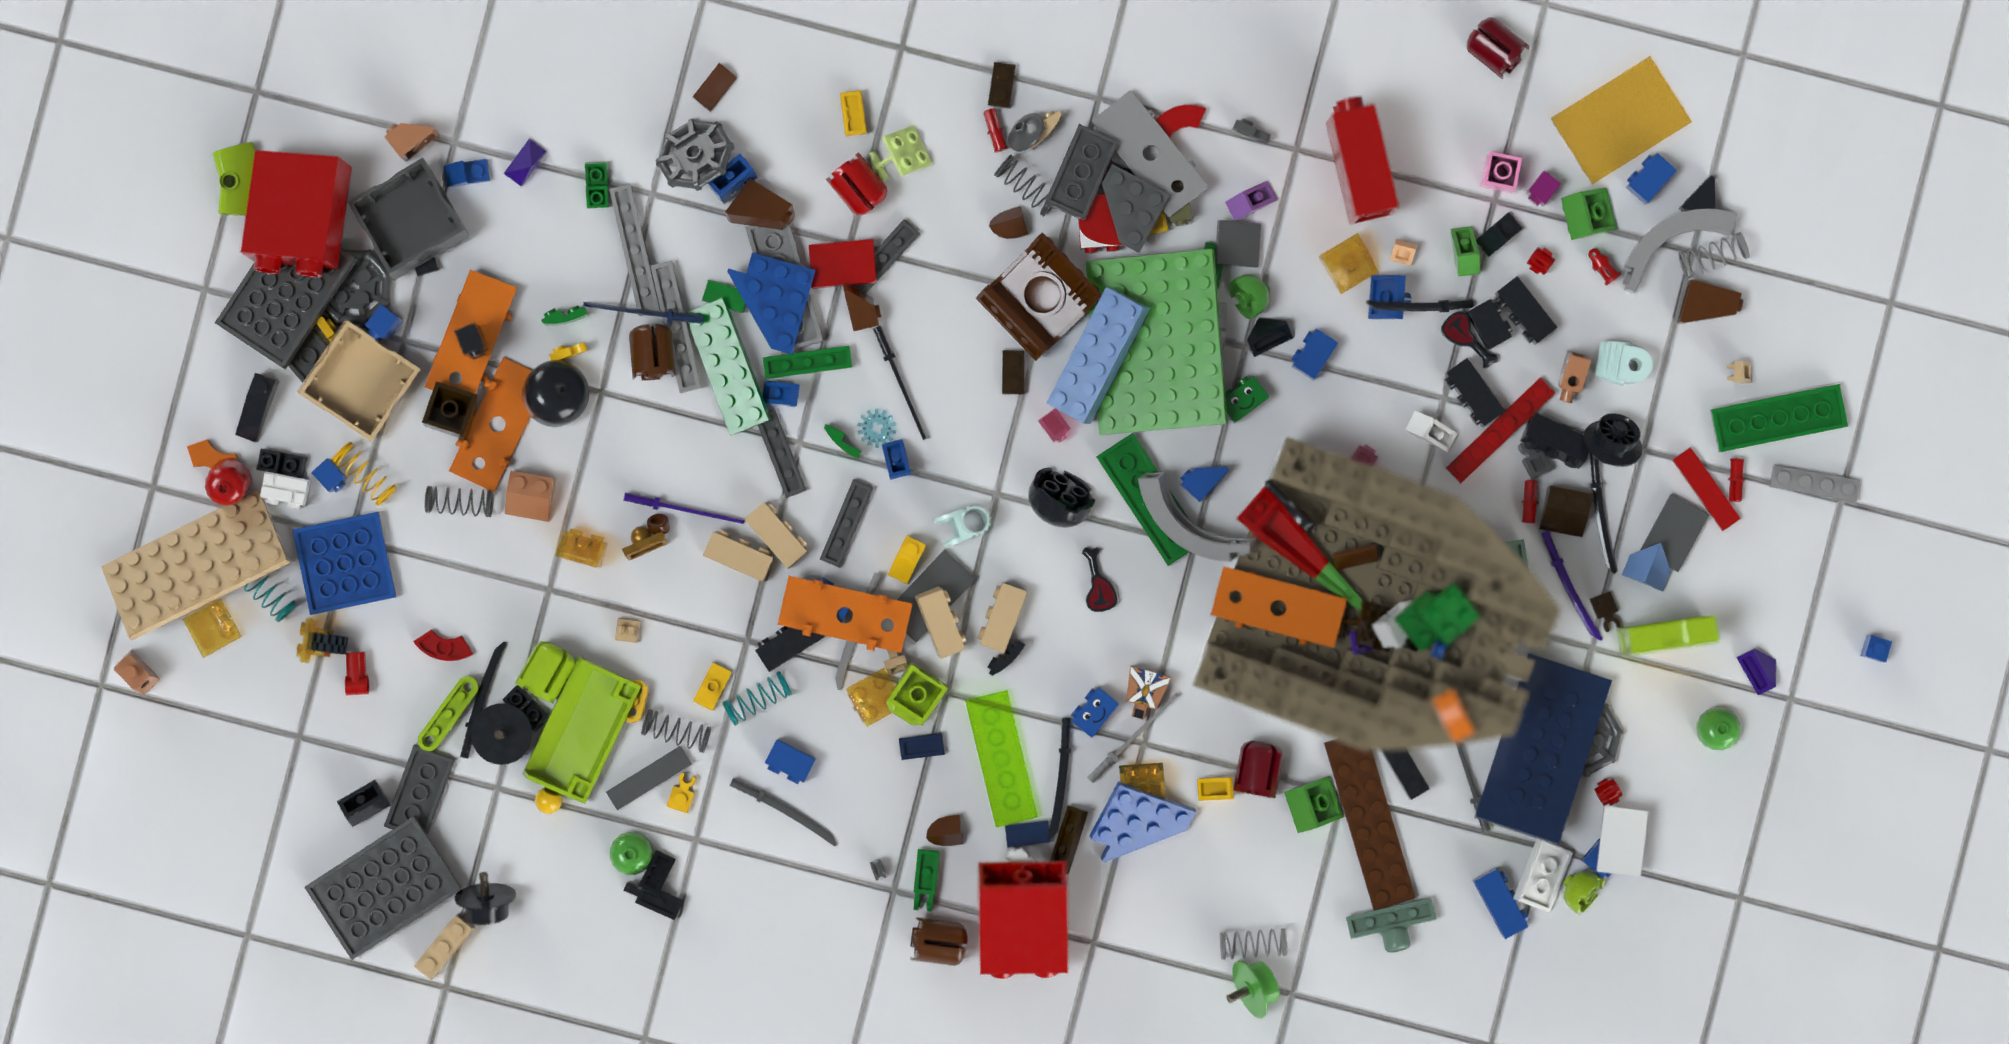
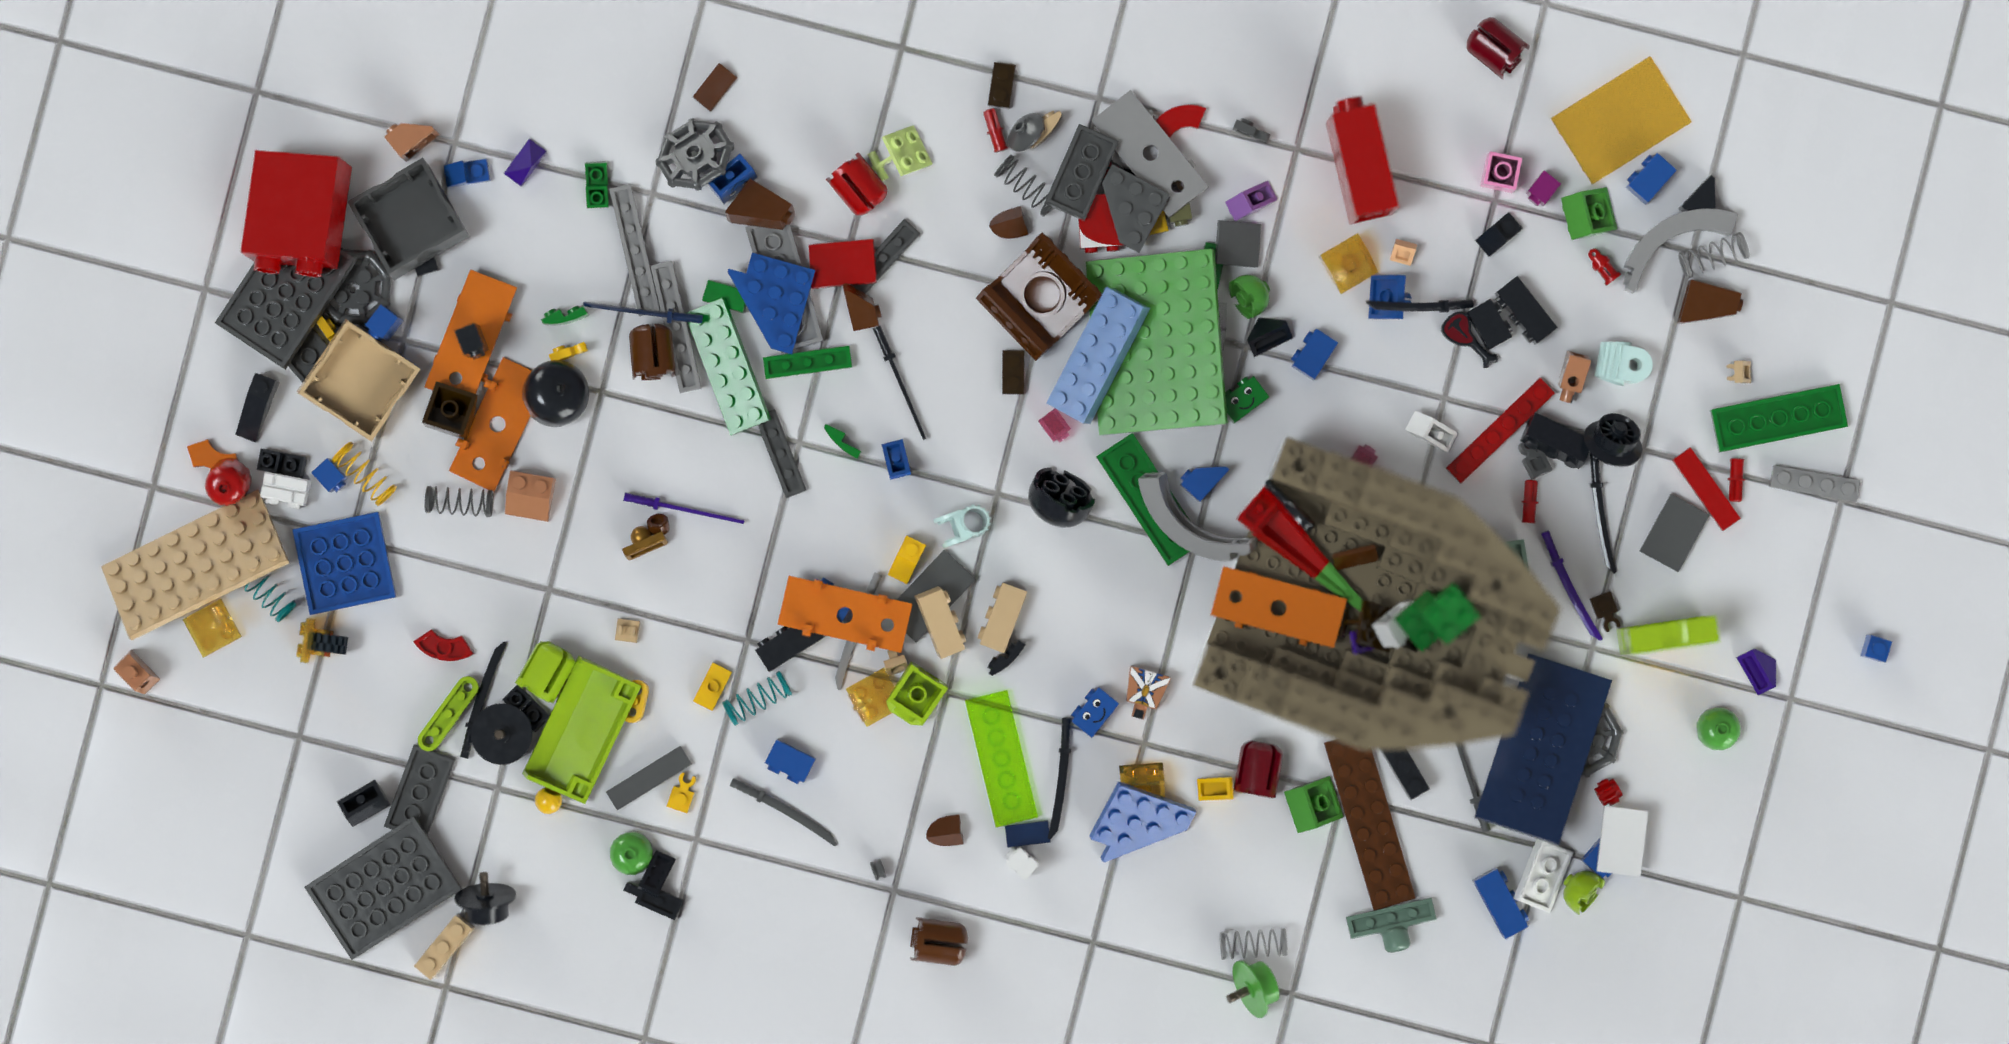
(234, 162): lime panel -> none
(356, 680): red piece -> none
(582, 549): clear yellow slope -> none
(645, 728): dark grey piece -> none
(739, 555): tan brick -> none
(777, 534): tan brick -> none
(781, 393): blue slope -> none
(846, 523): dark grey tile -> none
(853, 113): yellow plate -> none
(868, 425): clear light blue gear -> none
(921, 746): dark blue tile -> none
(926, 876): green hinge -> none
(1023, 918): red brick -> none
(1069, 835): dark brown plate -> none
(1102, 593): black piece -> none
(1113, 757): light grey sword -> none
(1439, 649): blue bush -> none
(1453, 715): orange slope -> none
(1465, 251): bright green slope -> none
(1473, 393): black brick -> none
(1540, 260): red gear -> none
(1565, 511): dark brown slope -> none
(1648, 567): medium blue slope -> none

